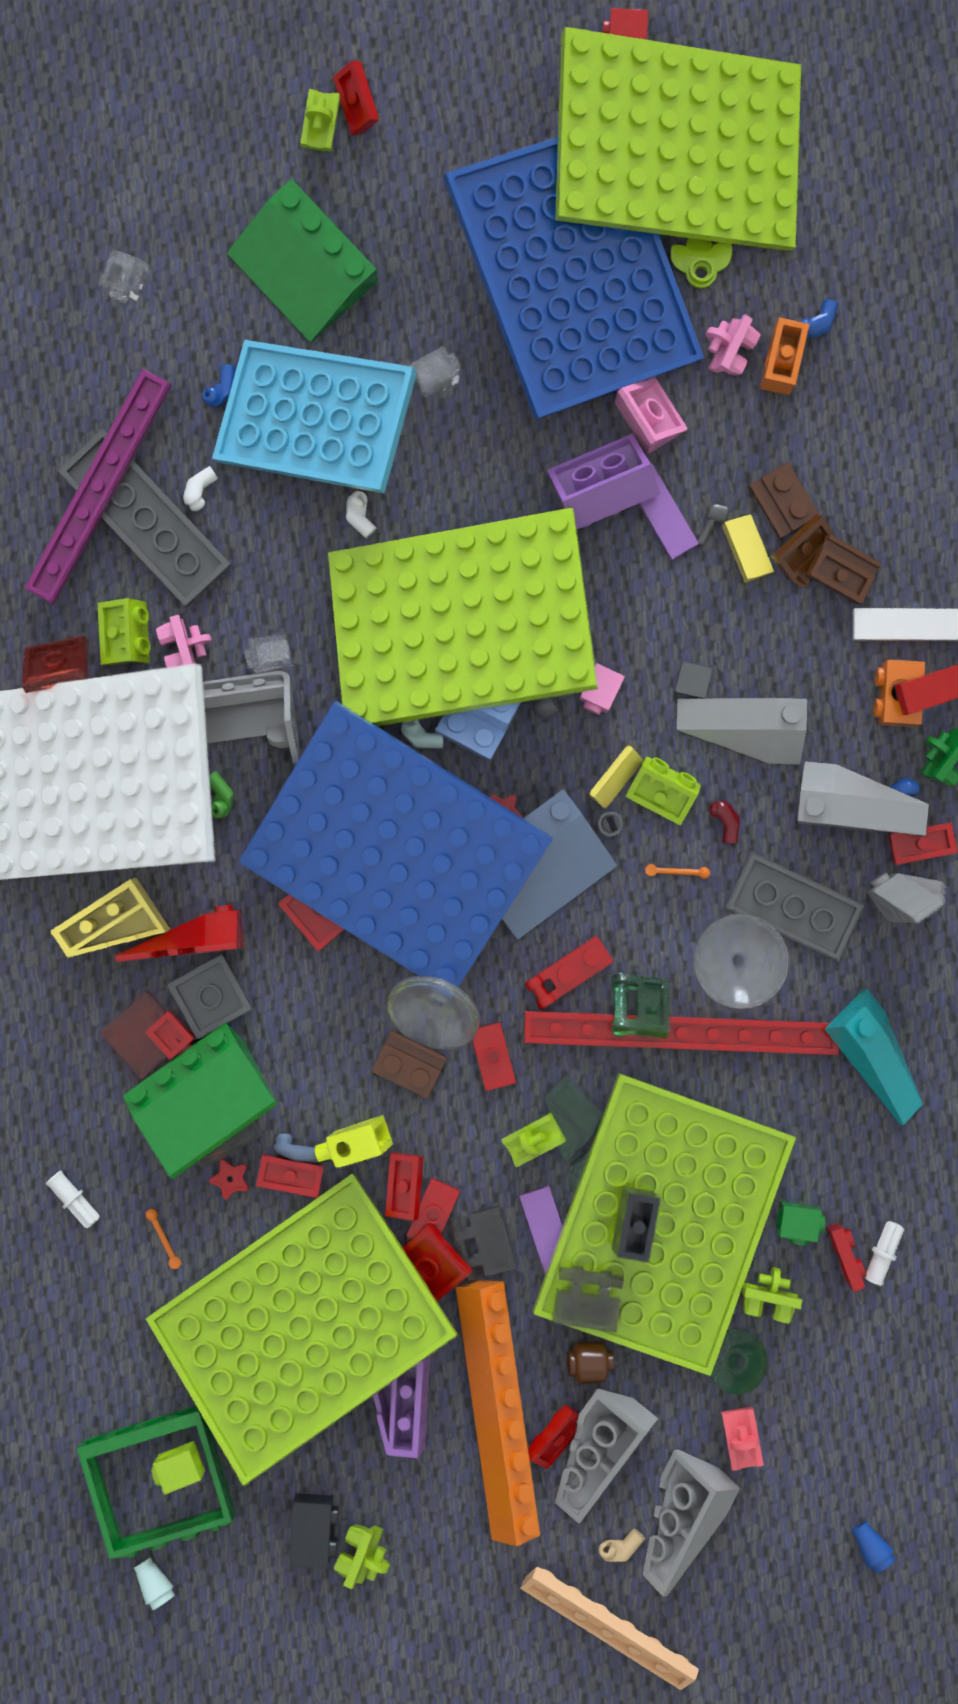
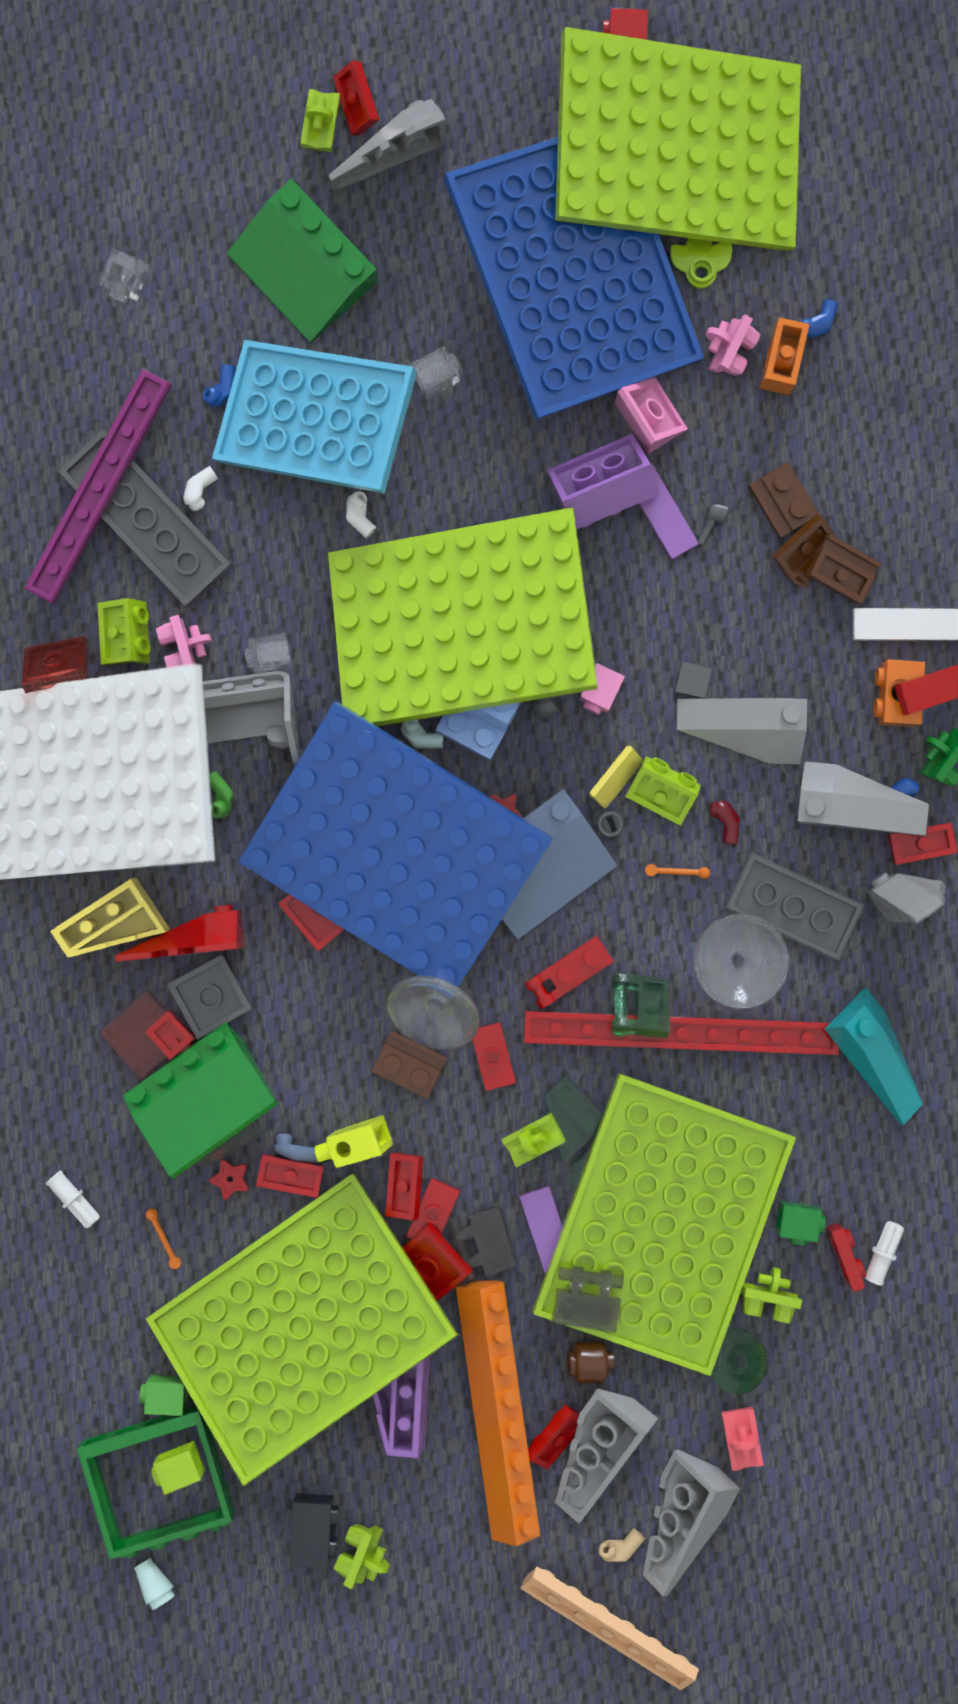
(164, 1395): none -> bright green brick
(403, 138): none -> light grey wedge
(636, 1224): black brick -> none
(747, 548): light yellow slope -> none
(874, 1549): blue cone -> none

